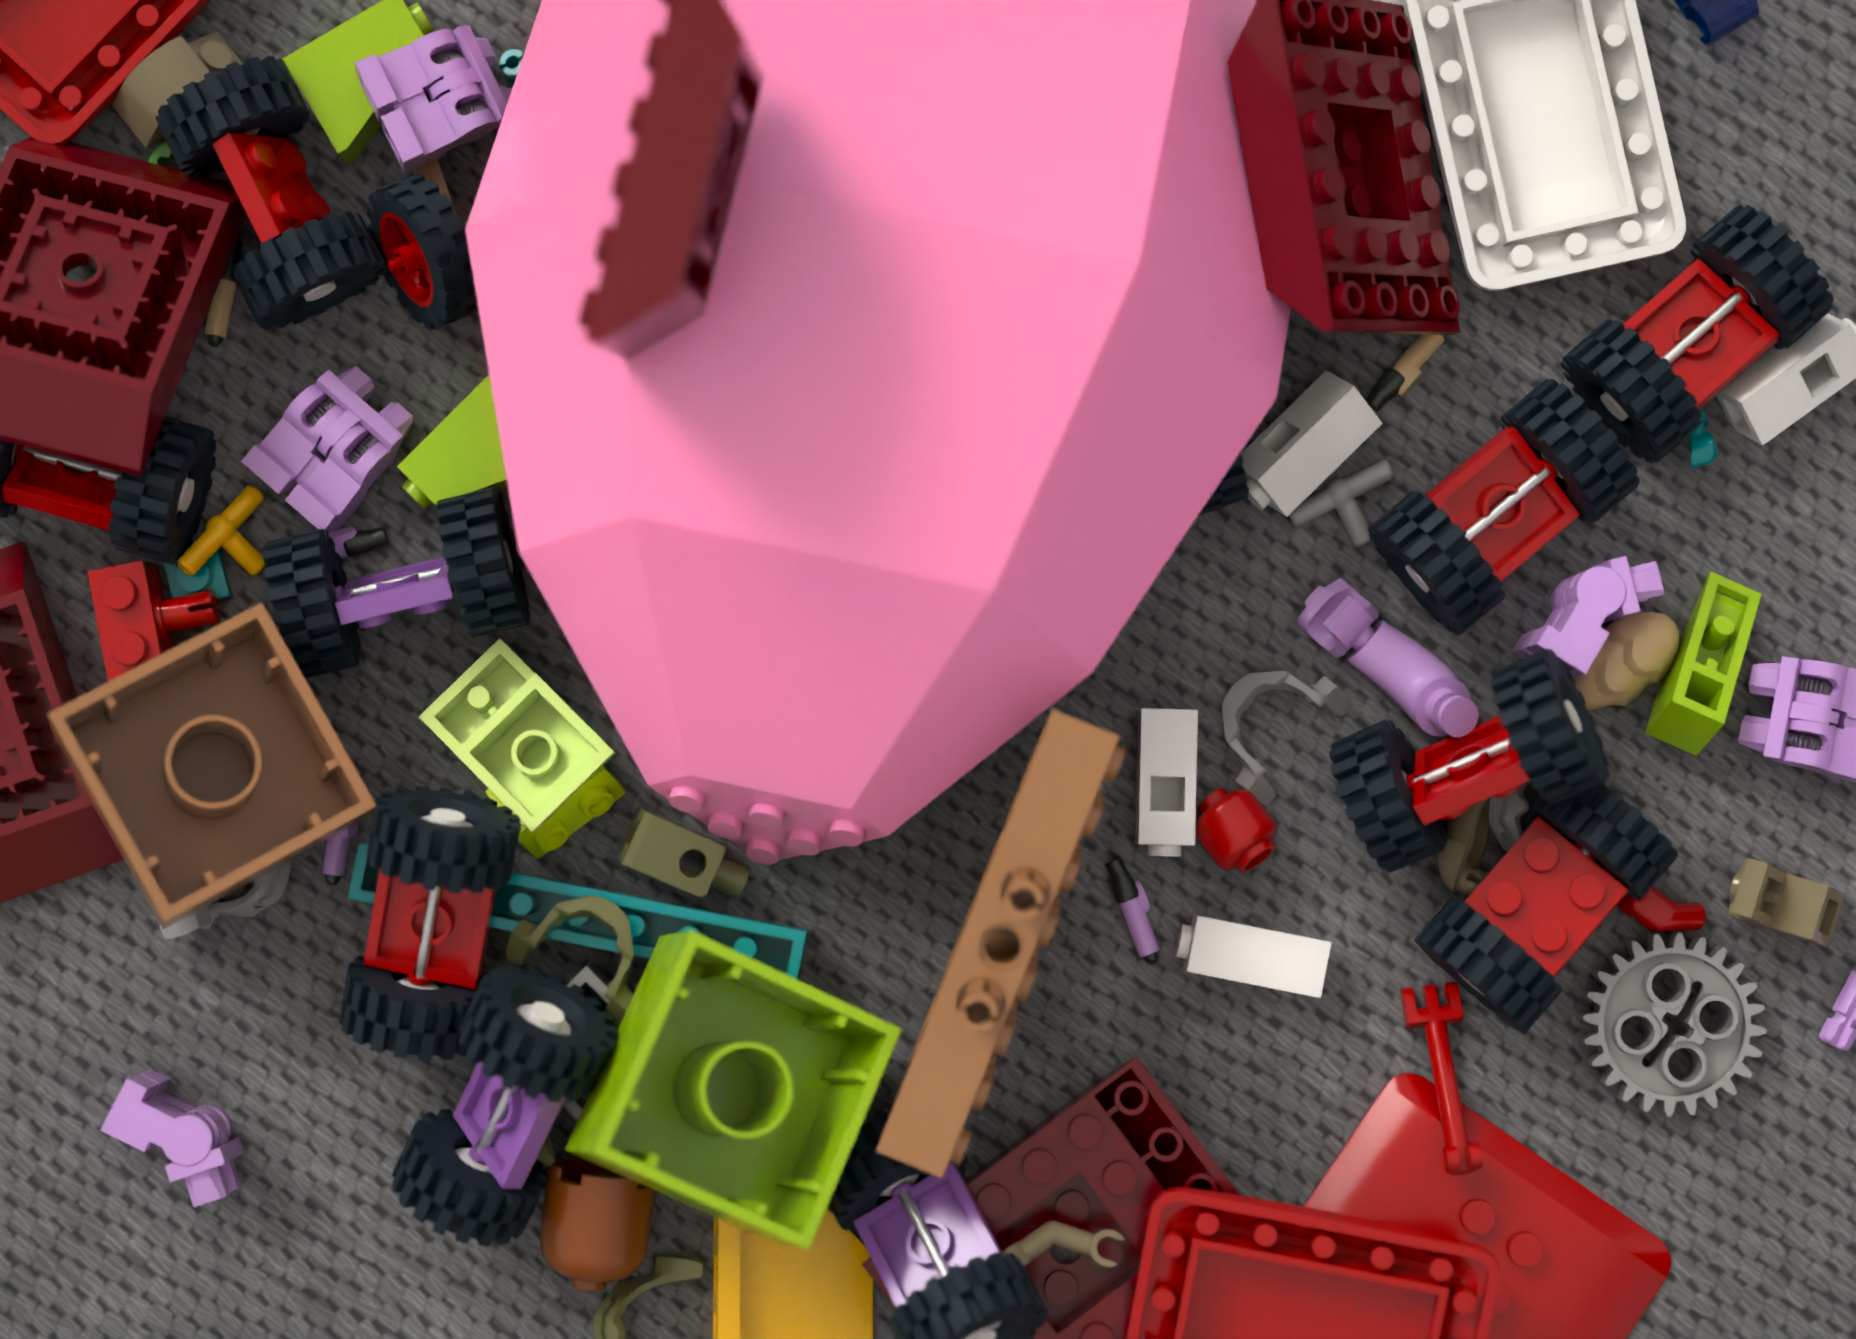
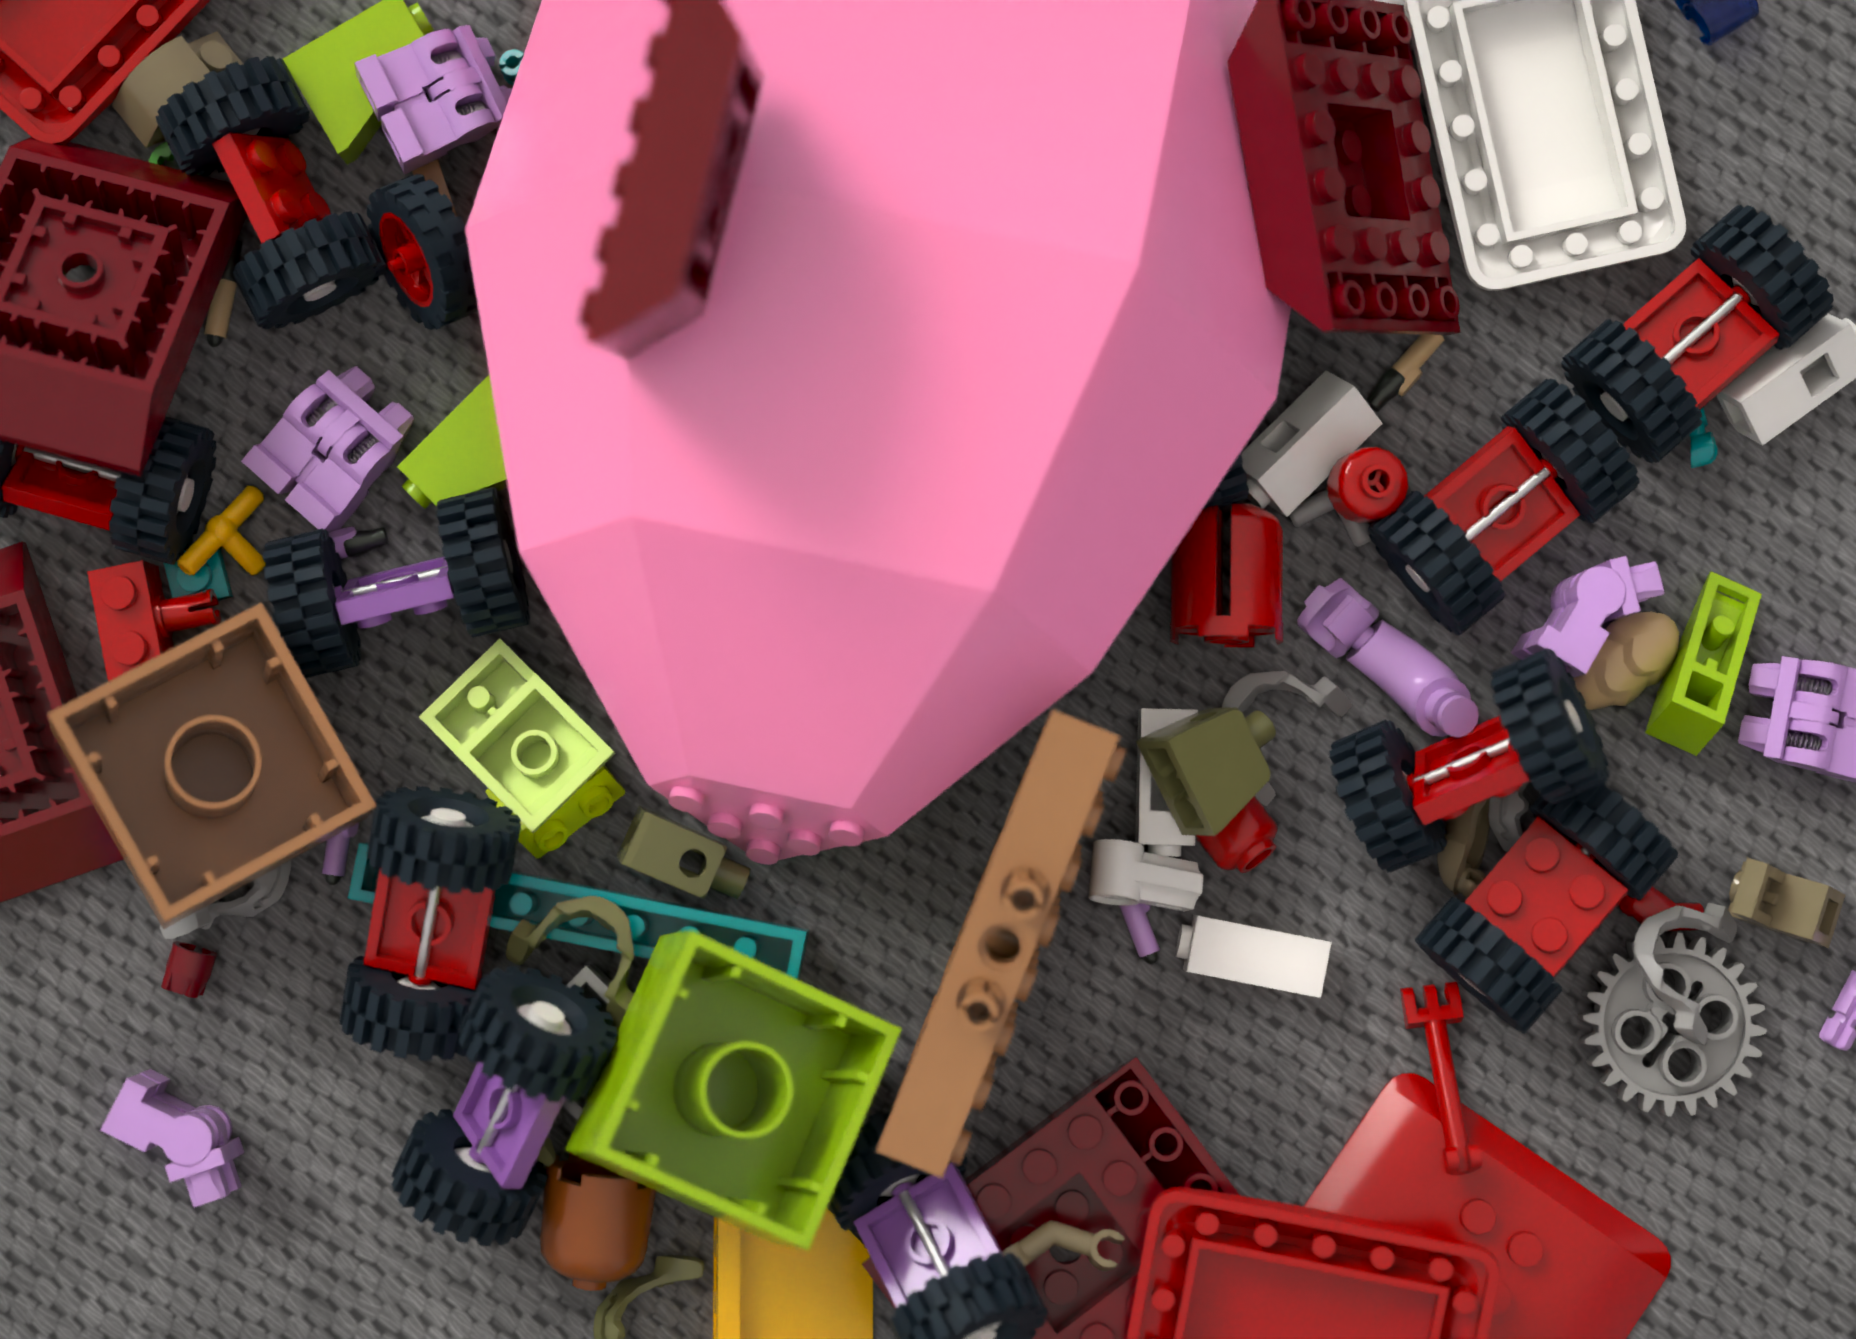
(188, 970): none -> dark red hose
(1129, 876): none -> white piece
(1209, 766): none -> olive torso
(1253, 584): none -> red cylinder
(1351, 491): none -> red head
(1714, 920): none -> light grey helmet

